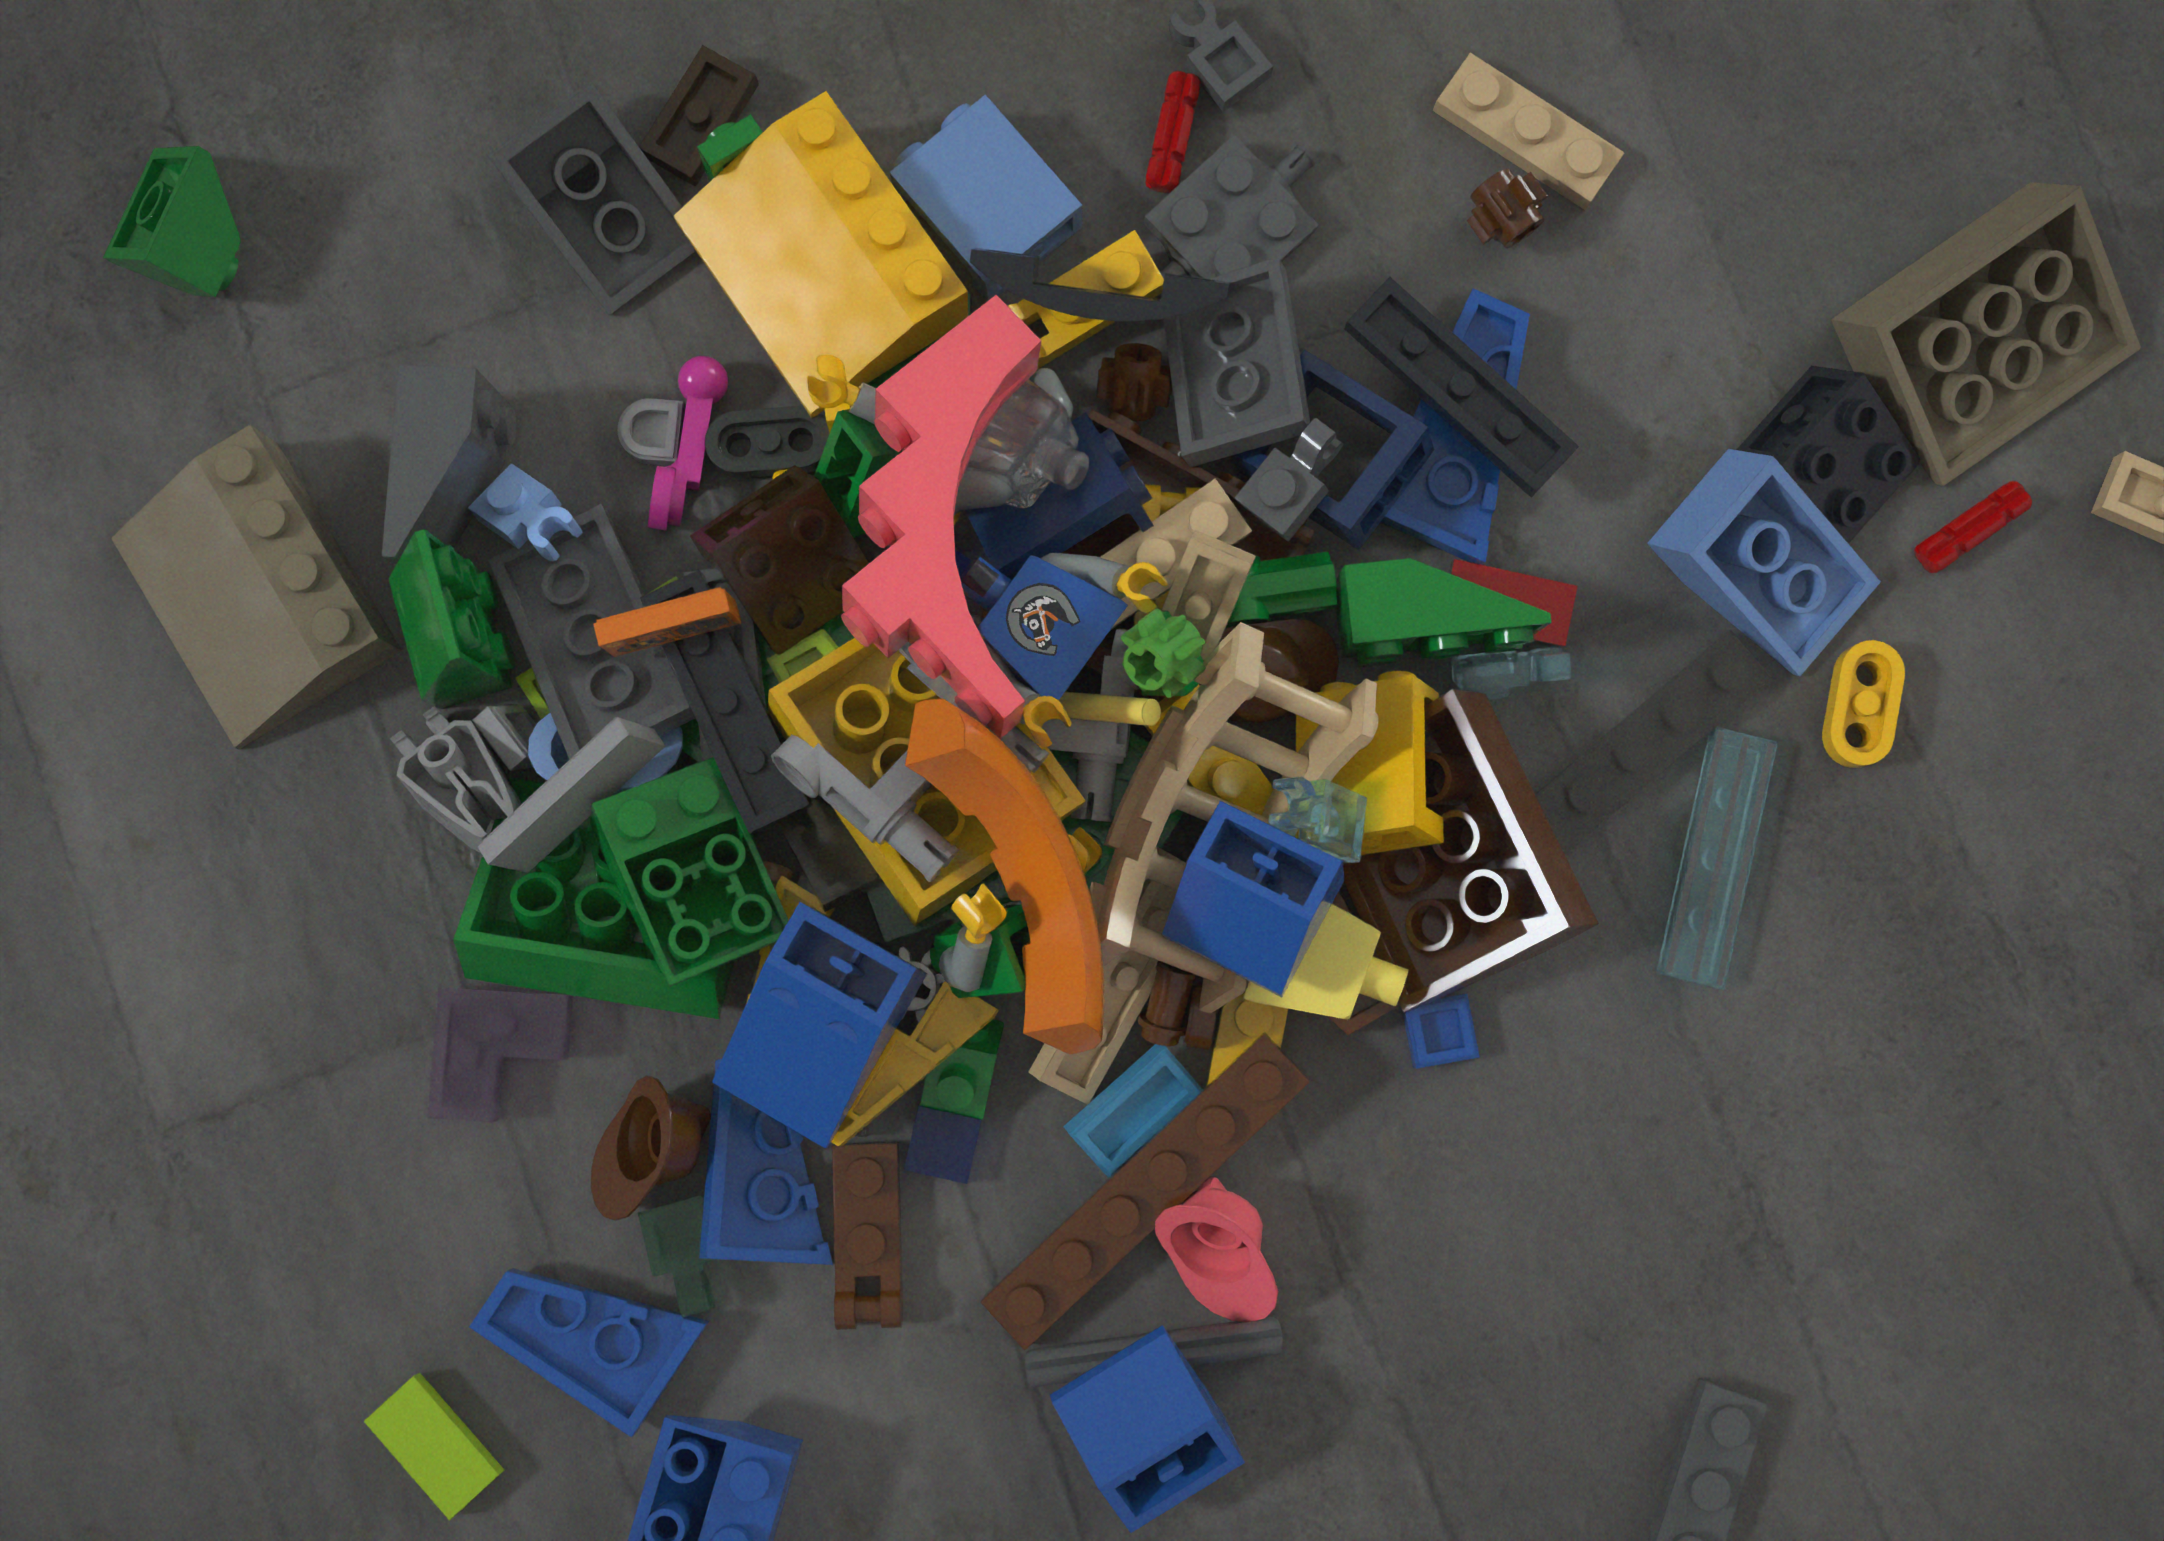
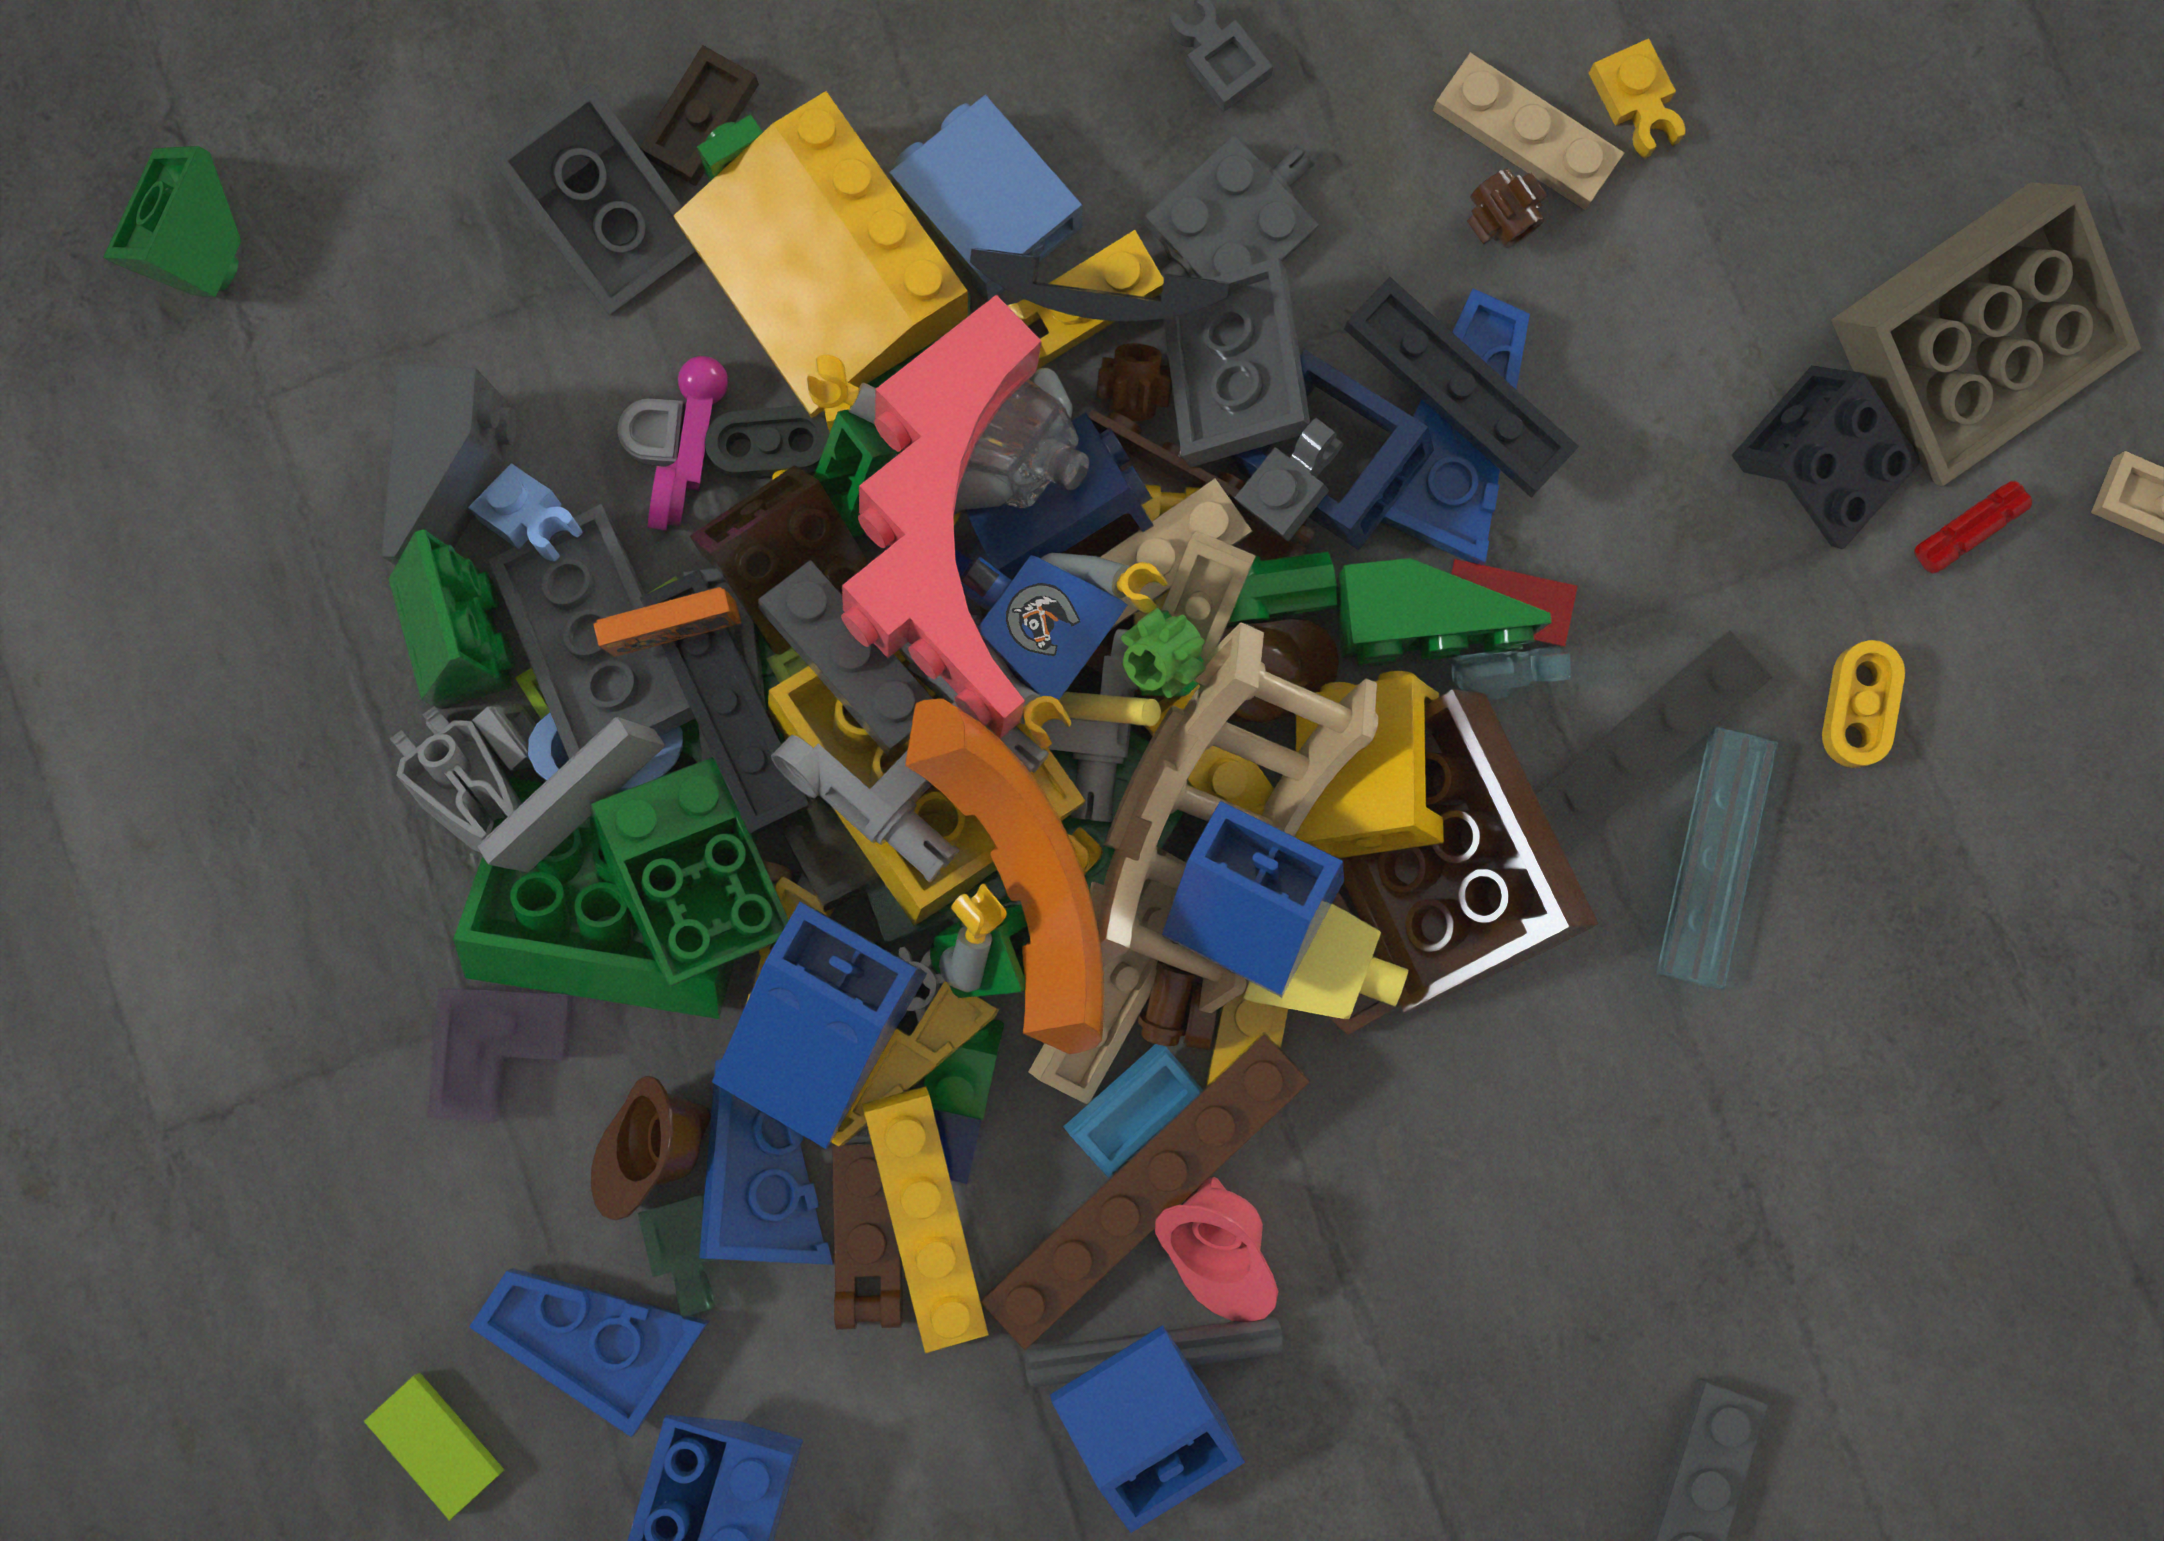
(252, 586): dark tan slope -> none
(866, 682): none -> dark grey plate
(925, 1219): none -> yellow plate
(1173, 132): red axle -> none
(1324, 814): clear light blue plate -> none
(1441, 1032): blue tile -> none
(1635, 89): none -> yellow plate
(1765, 558): medium blue slope -> none

